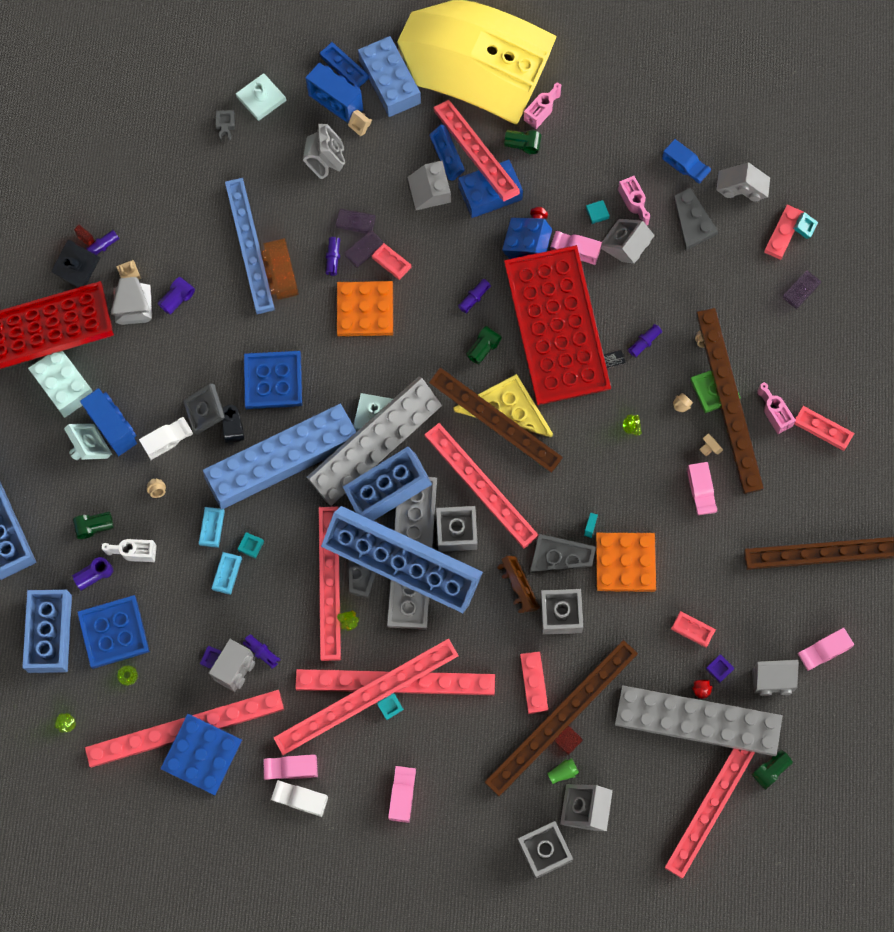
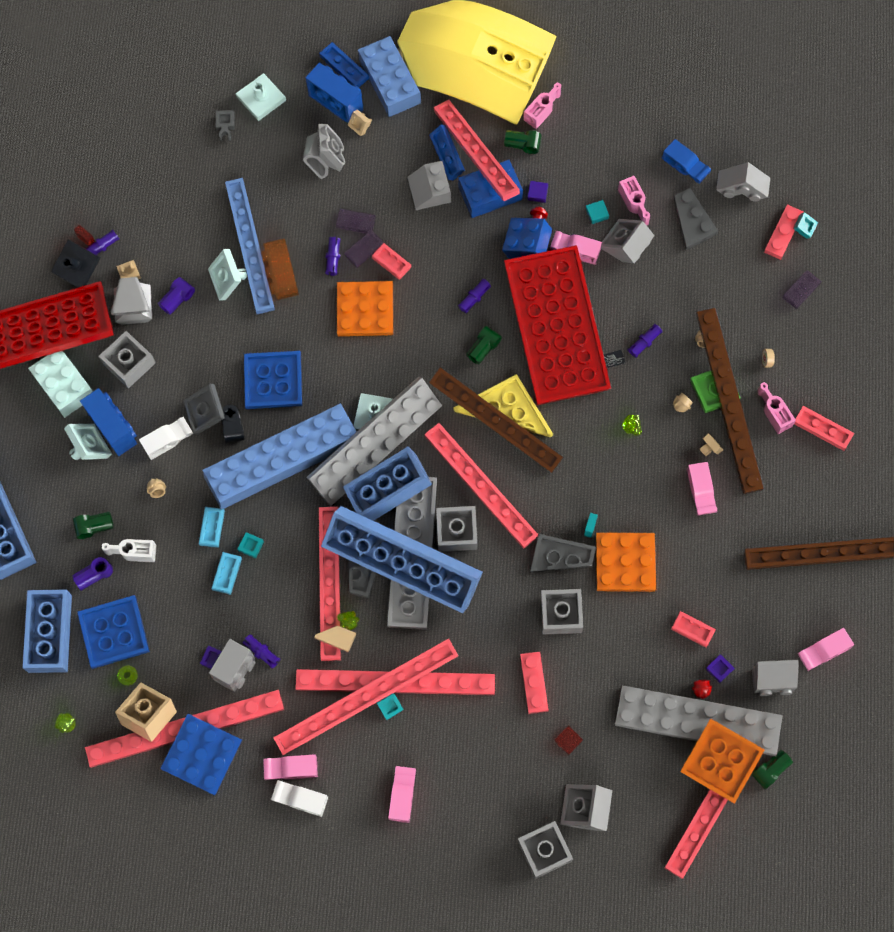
(127, 359): none -> light grey brick
(146, 712): none -> tan brick
(225, 274): none -> light aqua tile
(337, 637): none -> tan tile
(519, 584): reddish brown plate -> none
(537, 191): none -> dark purple tile
(561, 718): reddish brown plate -> none
(563, 771): bright green cone -> none
(722, 760): none -> orange plate
(768, 358): none -> tan tile

